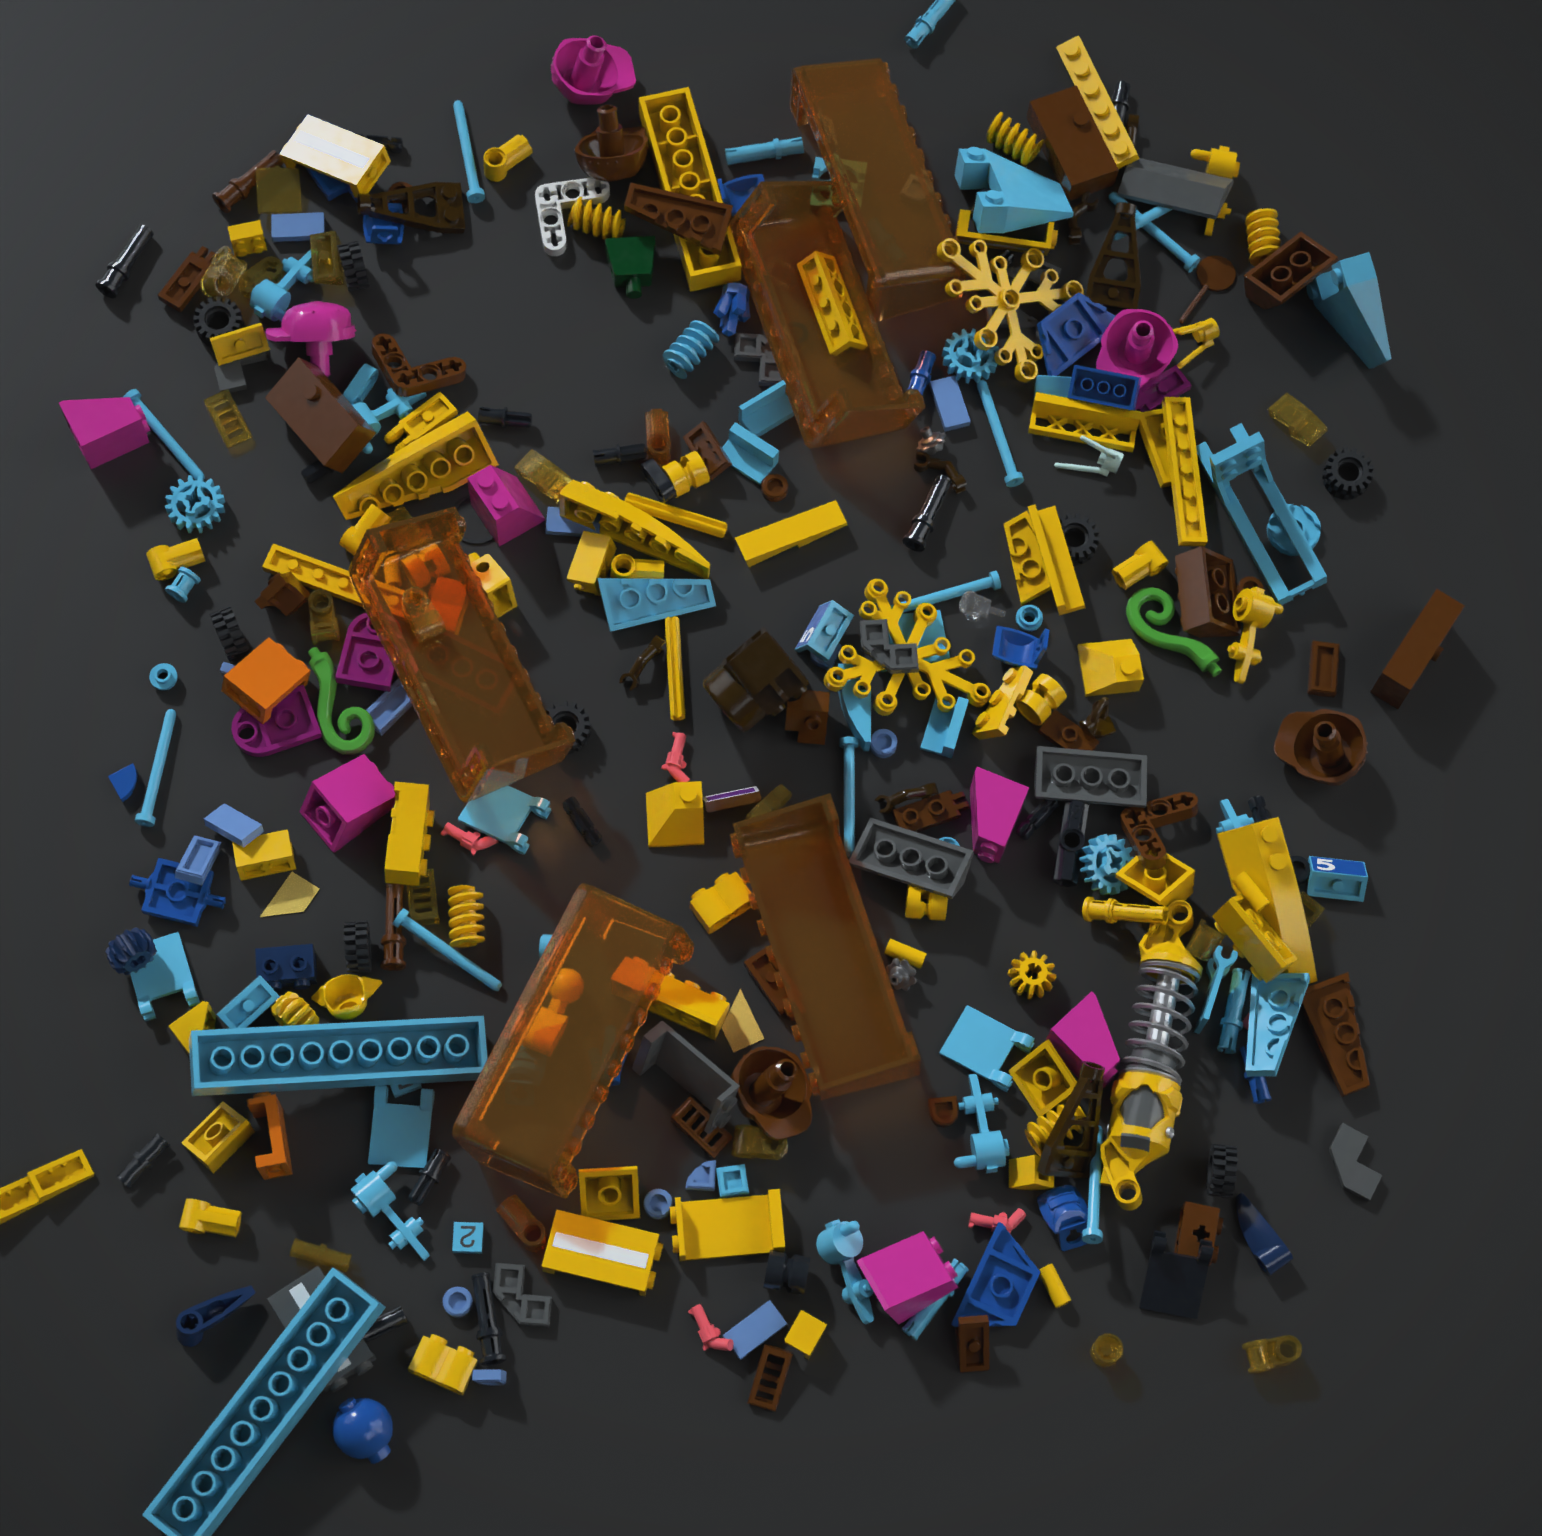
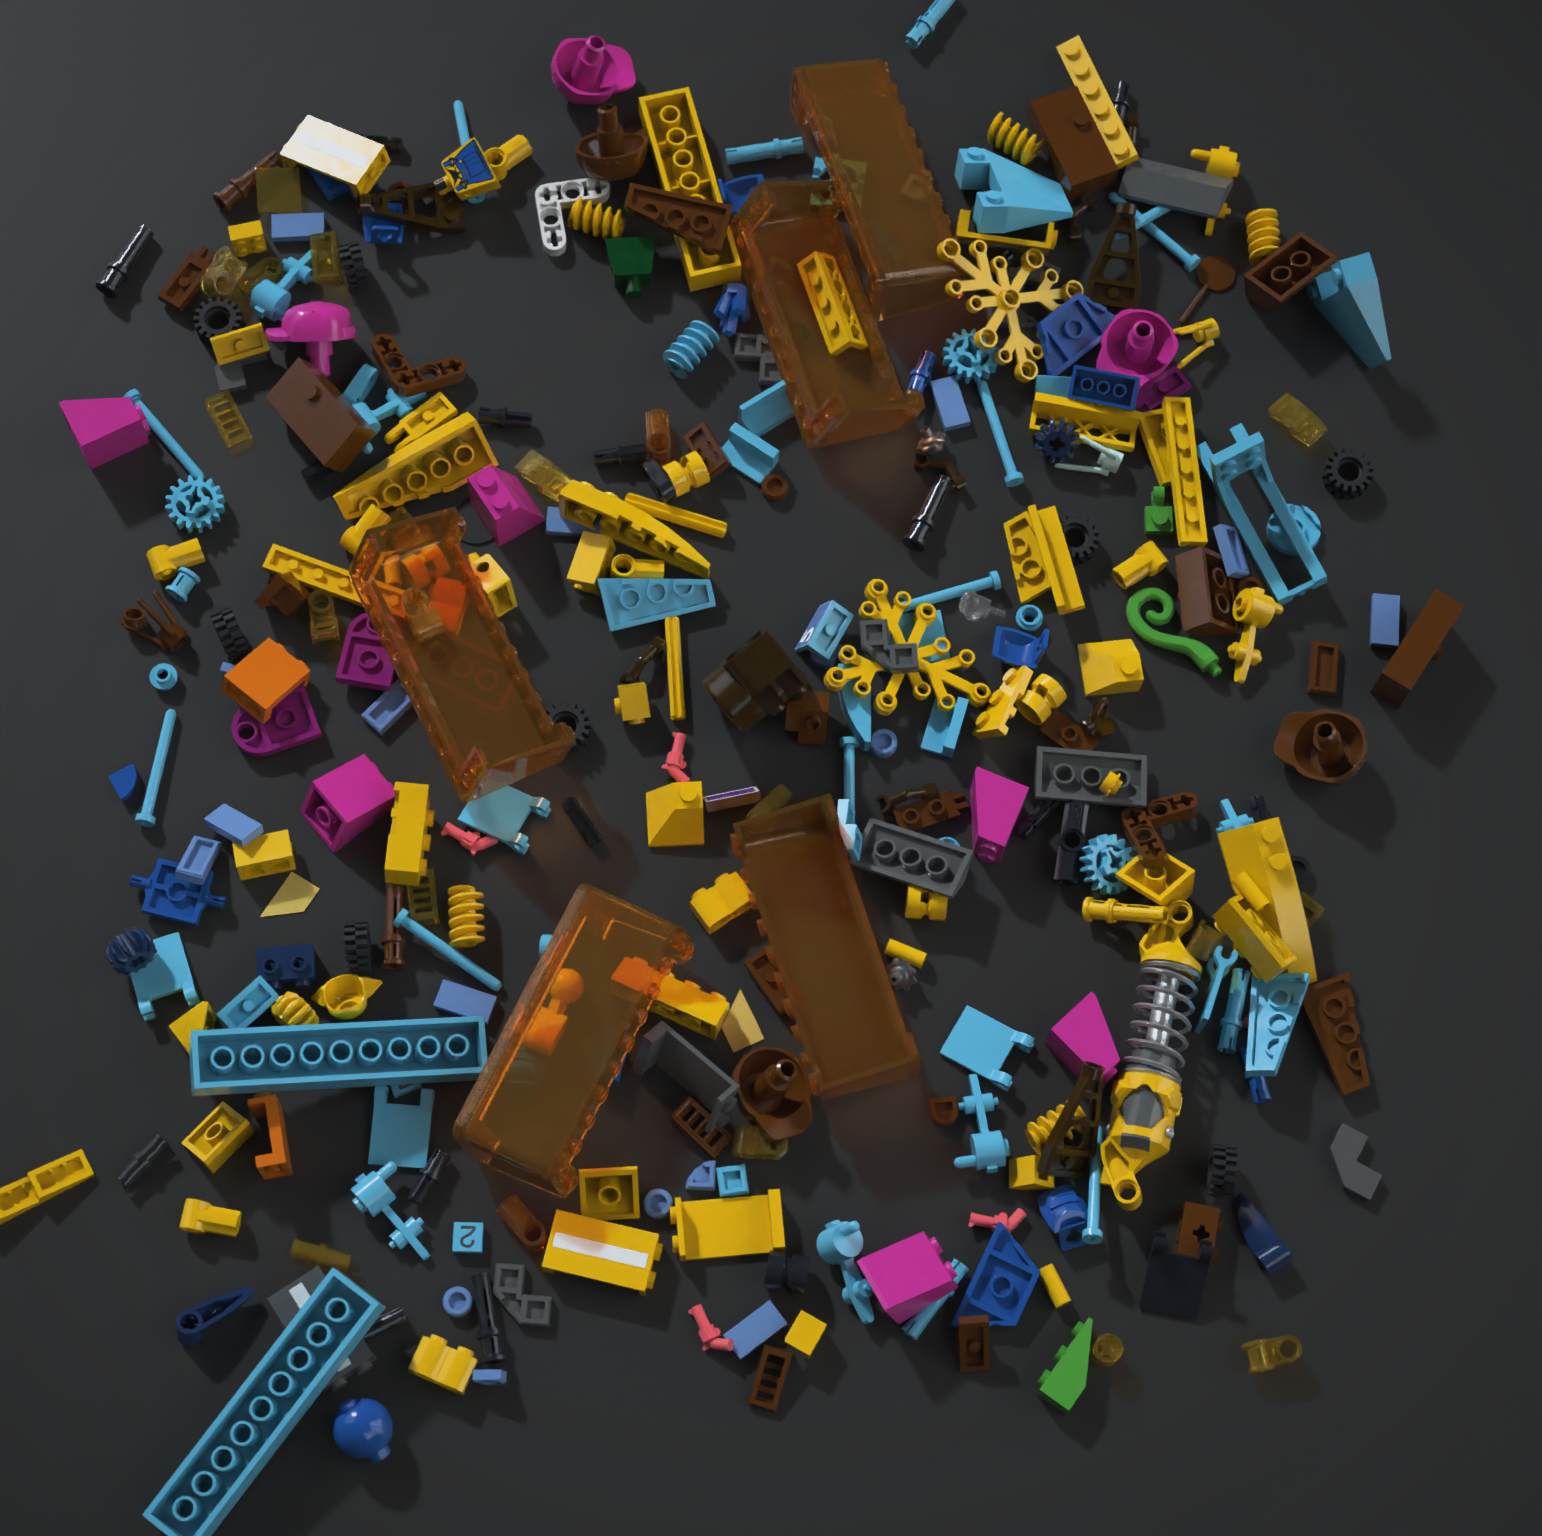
(133, 619): none -> reddish brown plate
(171, 636): none -> reddish brown plant
(325, 672): bright green plant -> none
(464, 1001): none -> medium blue tile
(467, 172): none -> torso
(632, 703): none -> yellow brick
(792, 531): yellow slope -> none
(849, 831): none -> slope
(1030, 985): yellow gear -> none
(1043, 1078): yellow slope -> none
(1049, 434): none -> dark blue gear
(1069, 1376): none -> bright green slope
(1111, 784): none -> yellow plate
(1158, 518): none -> bright green plate
(1231, 551): none -> medium blue tile
(1337, 879): medium azure panel -> none
(1384, 621): none -> medium blue tile

